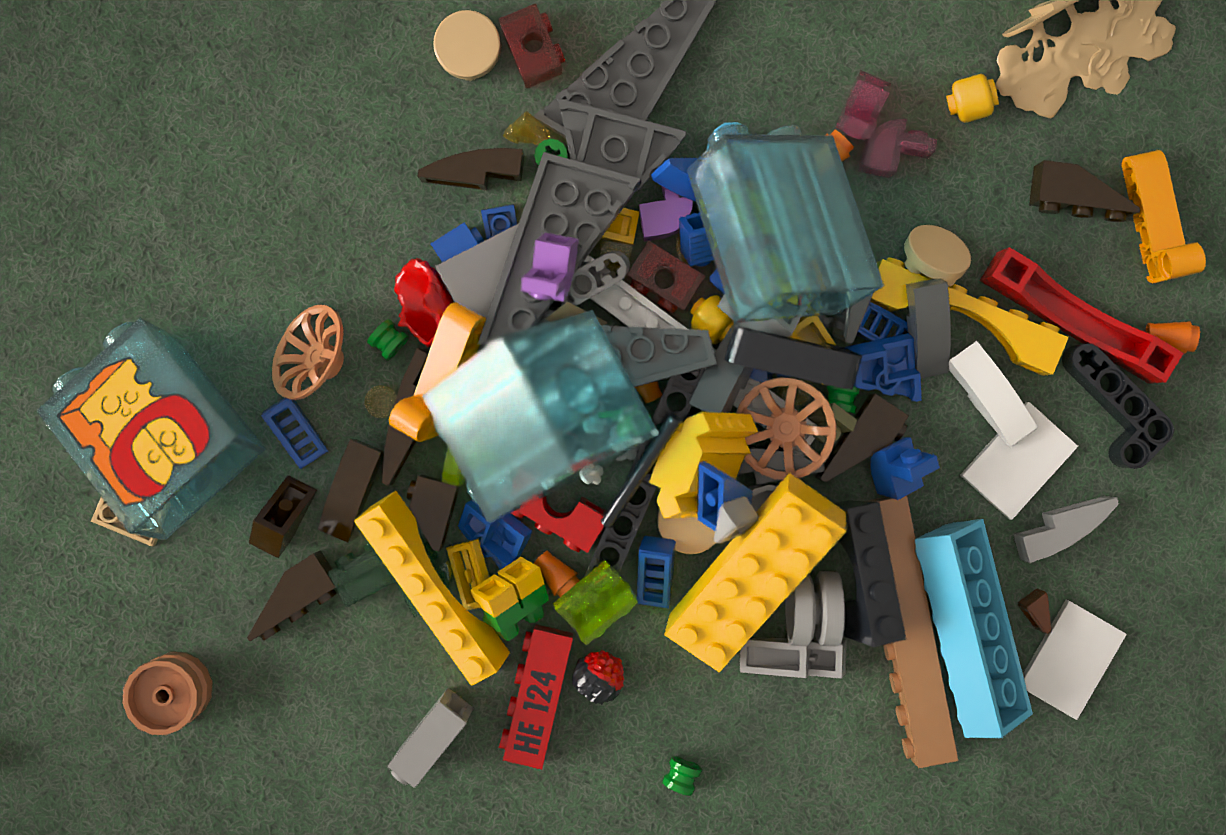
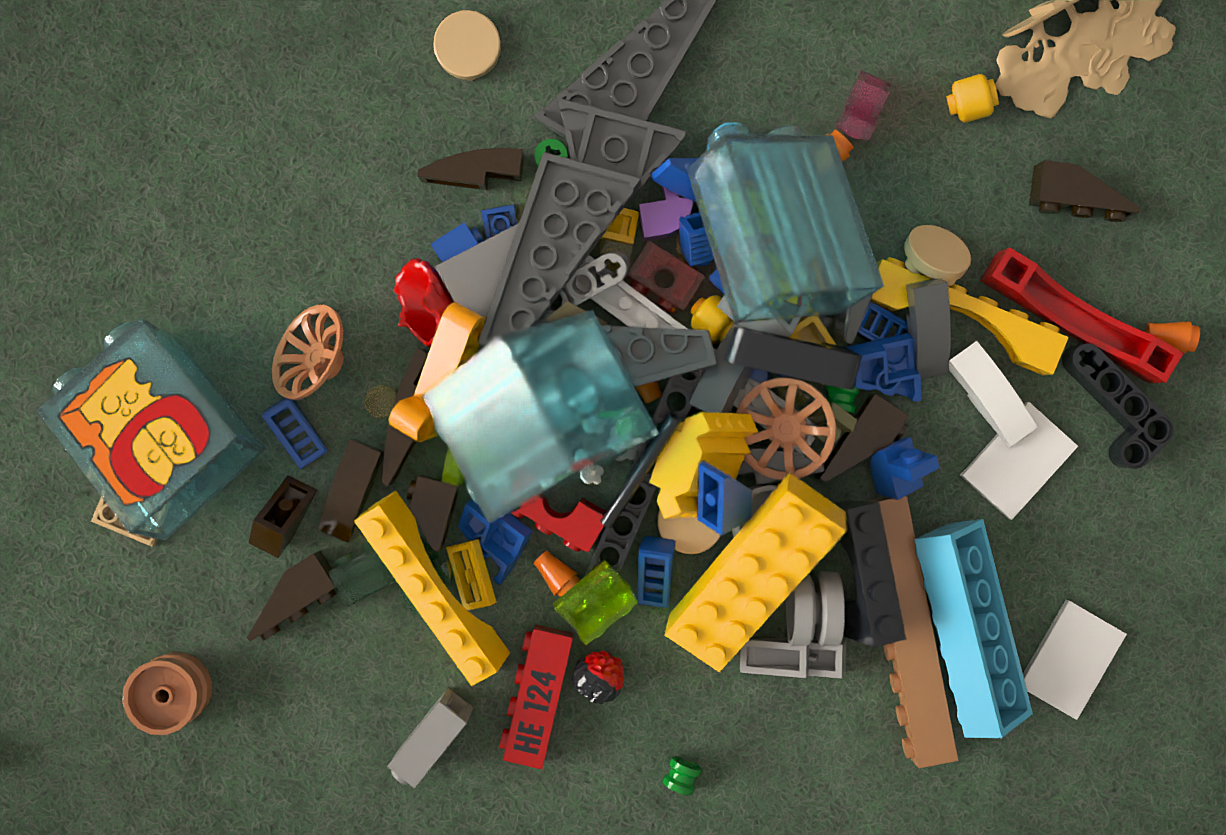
(387, 339): green wheel -> none
(512, 596): yellow hips -> none
(524, 27): clear red brick -> none
(526, 130): clear yellow tile -> none
(552, 267): medium lavender brick -> none
(734, 519): light grey slope -> none
(883, 150): clear pink brick -> none
(1036, 609): reddish brown slope -> none
(1063, 528): light grey slope -> none
(1158, 220): light orange beam -> none

